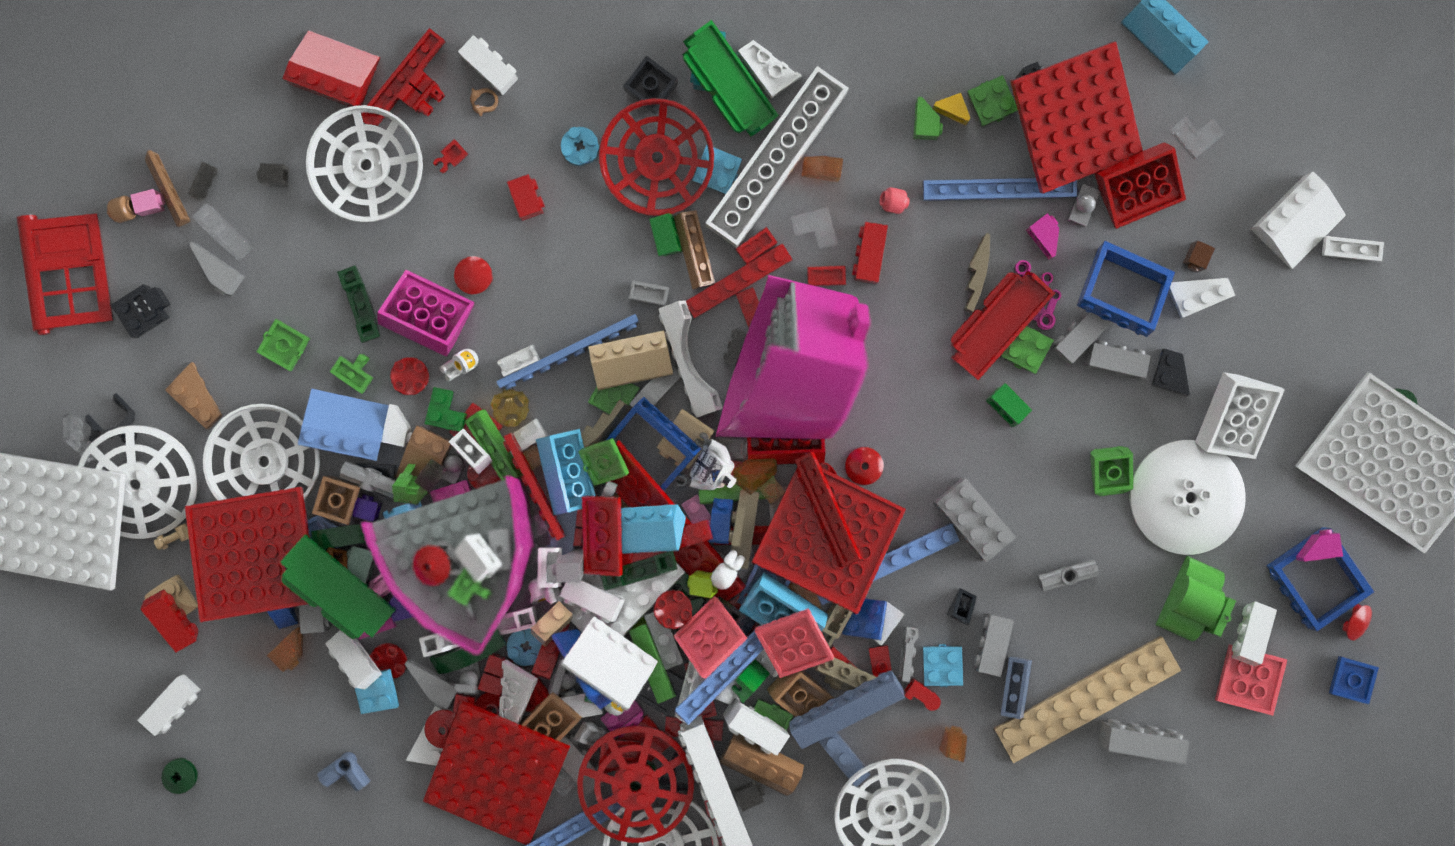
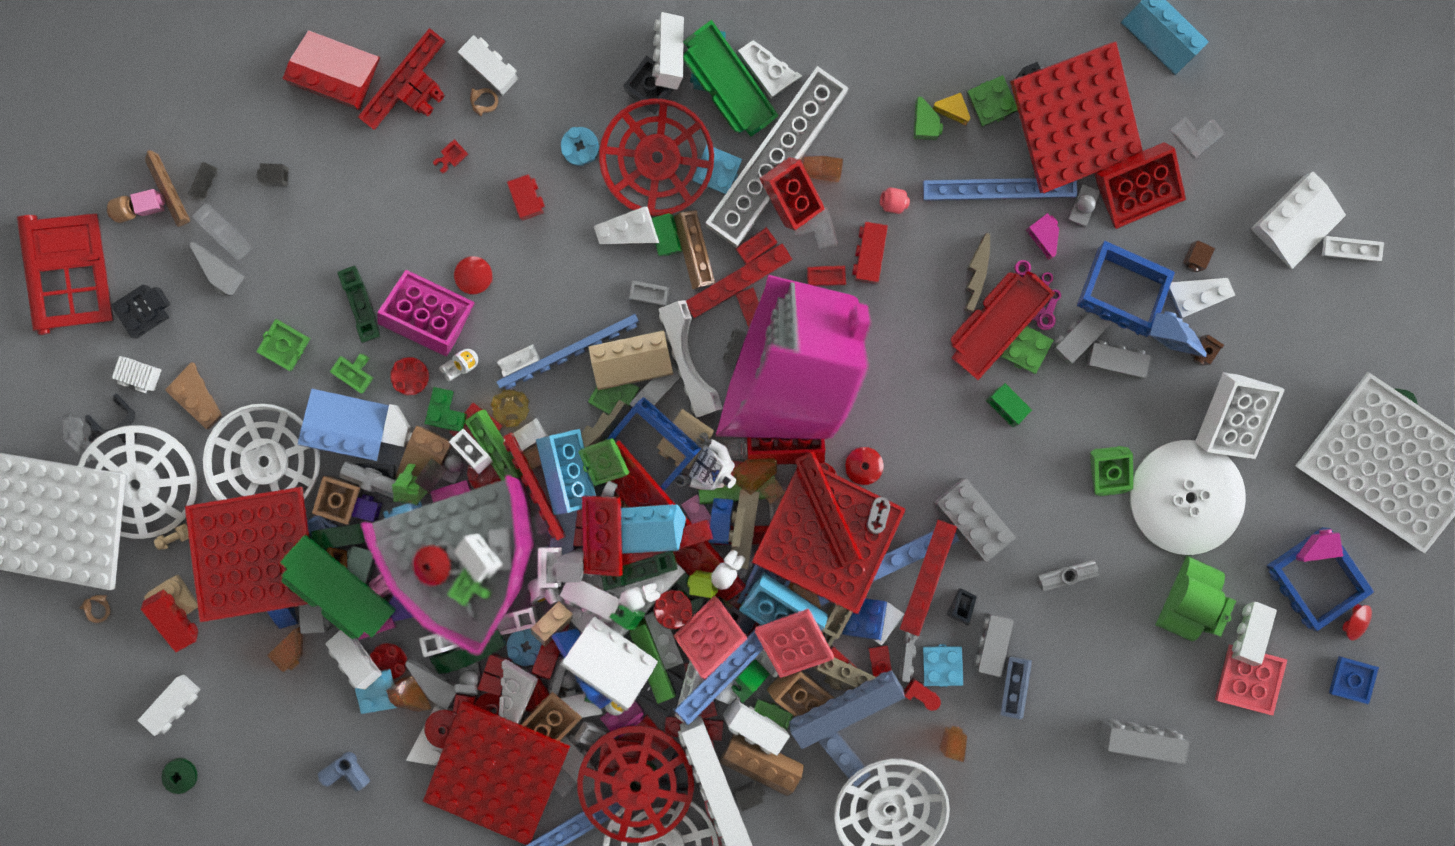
(86, 606): none -> medium nougat piece
(136, 373): none -> white brick
(353, 163): white dish -> none
(408, 695): none -> clear orange slope
(629, 228): none -> white wing
(629, 619): none -> green hinge
(636, 597): none -> white piece
(668, 51): none -> white brick
(792, 193): none -> red brick
(873, 514): none -> light grey beam
(928, 577): none -> red plate
(1087, 699): tan plate -> none
(1171, 373): black wing -> none
(1176, 334): none -> medium blue slope
(1213, 345): none -> reddish brown brick

